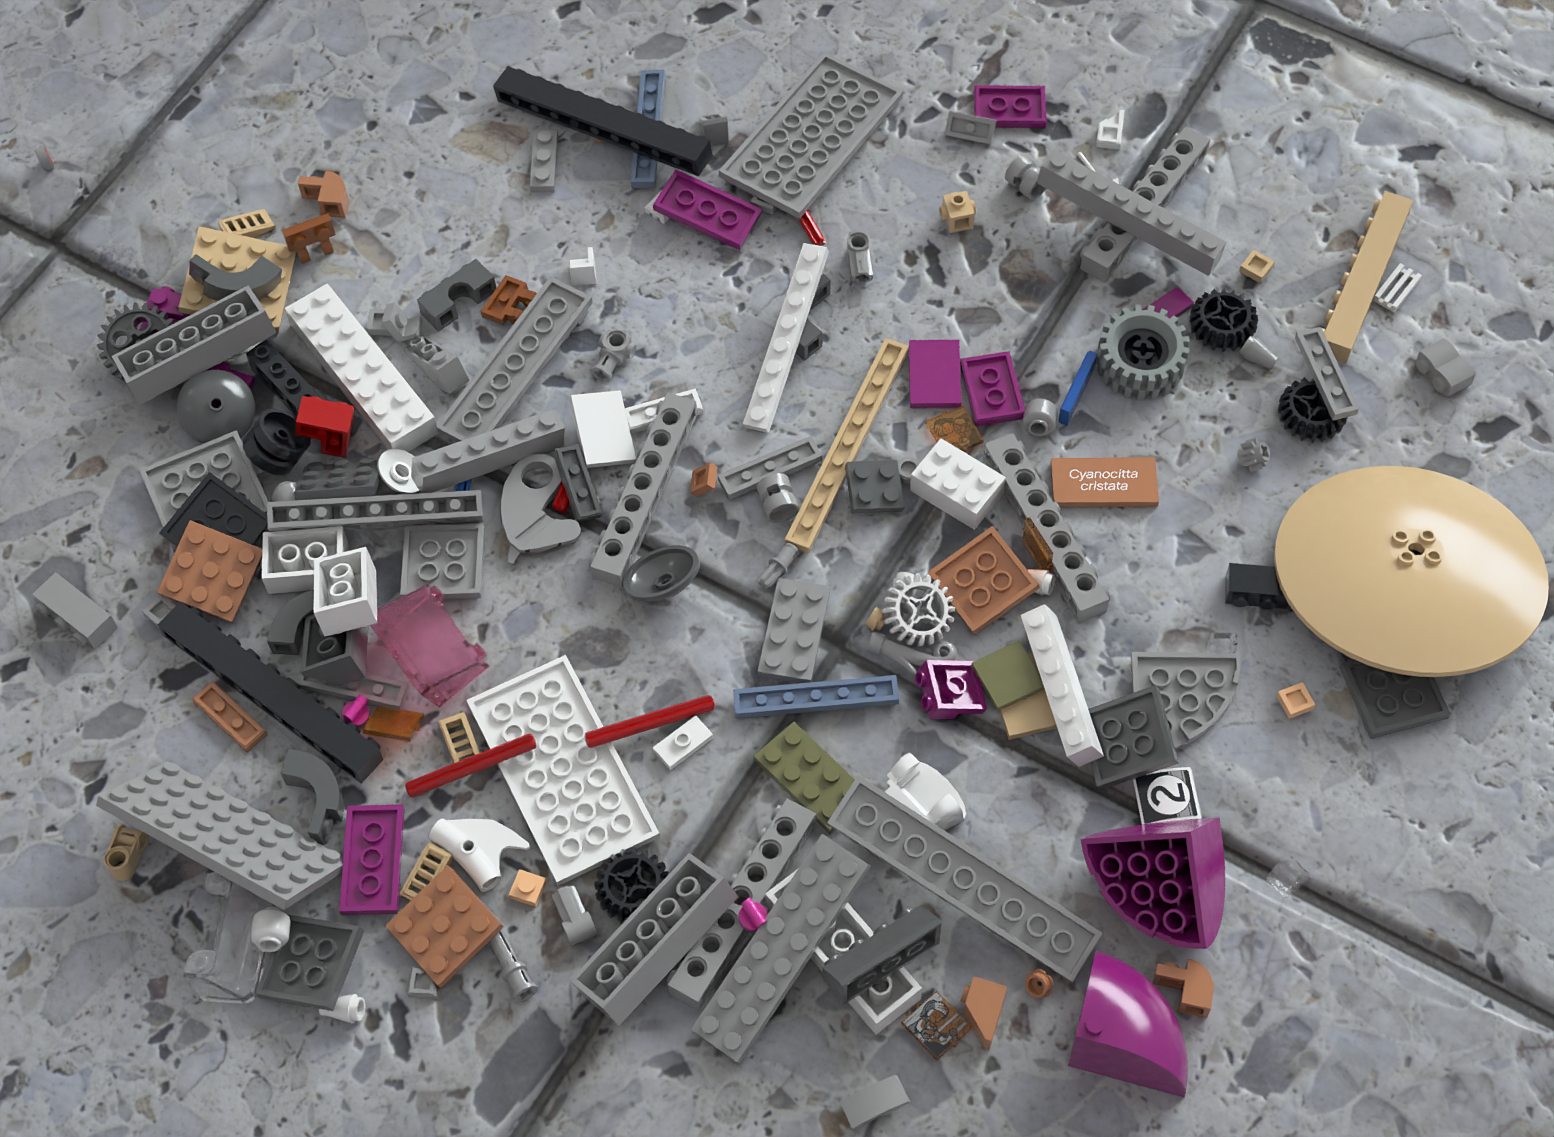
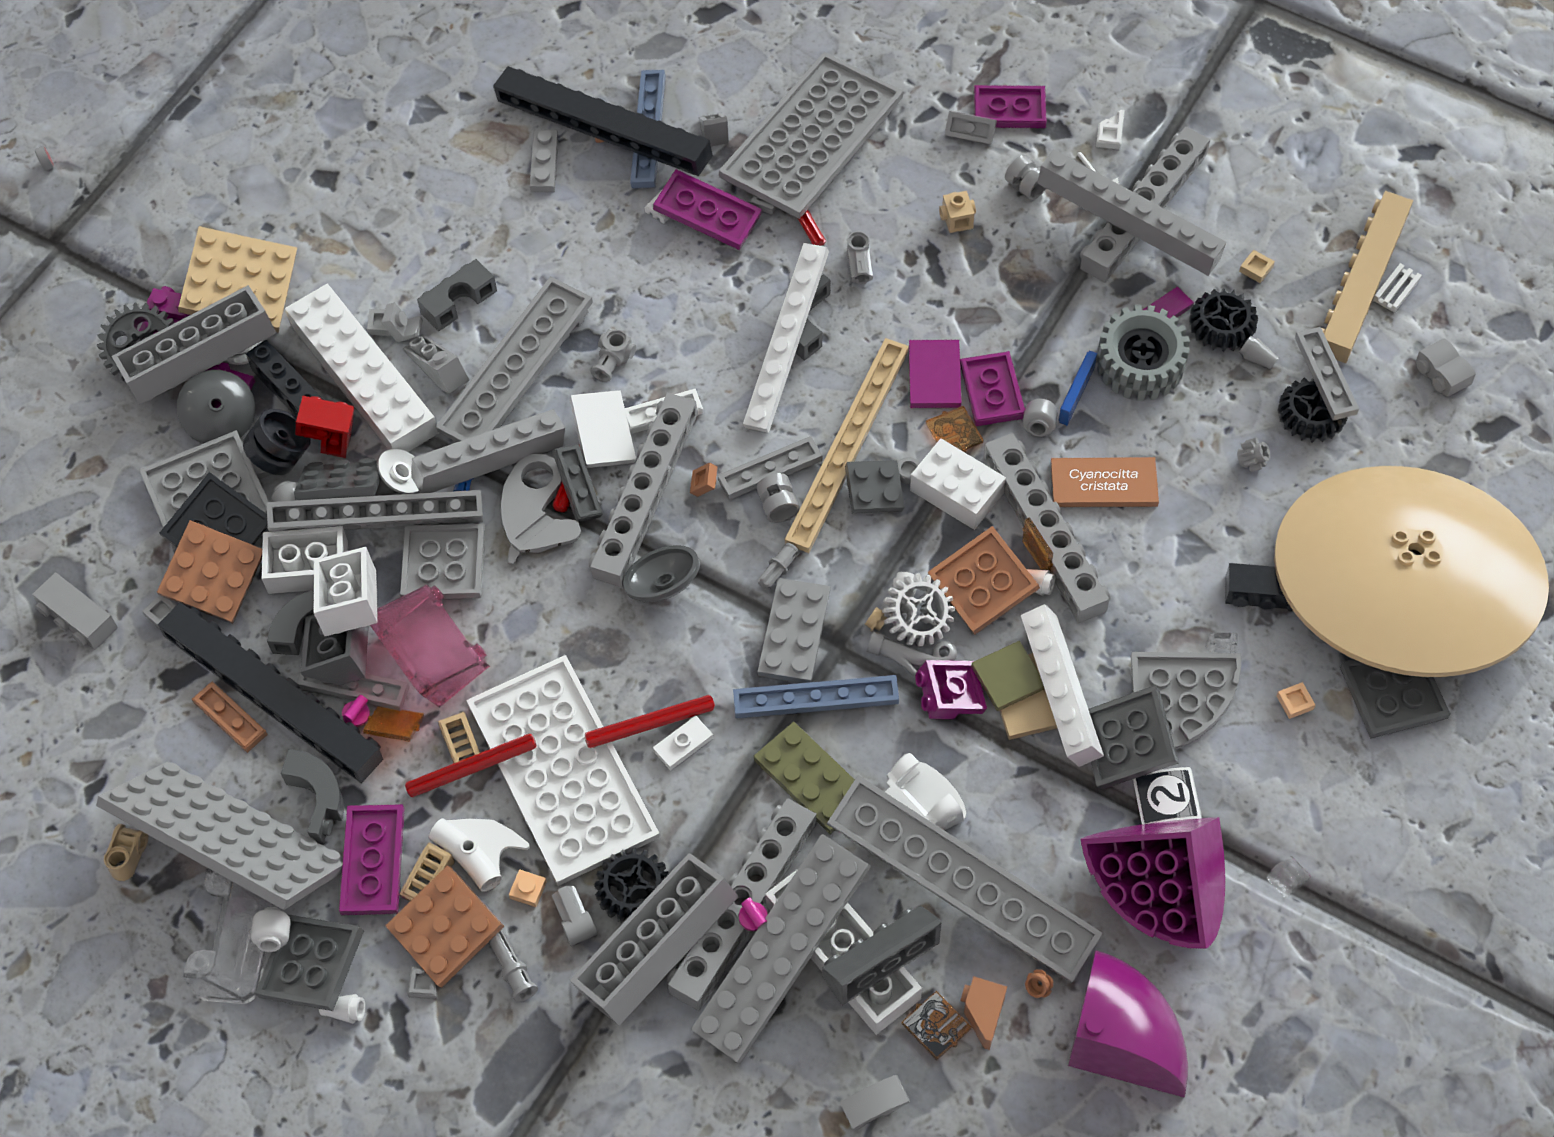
(234, 224): tan slope -> none
(261, 278): dark grey arch -> none
(310, 232): dark orange plate -> none
(328, 191): nougat brick -> none
(504, 300): dark orange plate -> none
(583, 270): white panel -> none
(1194, 983): nougat brick -> none

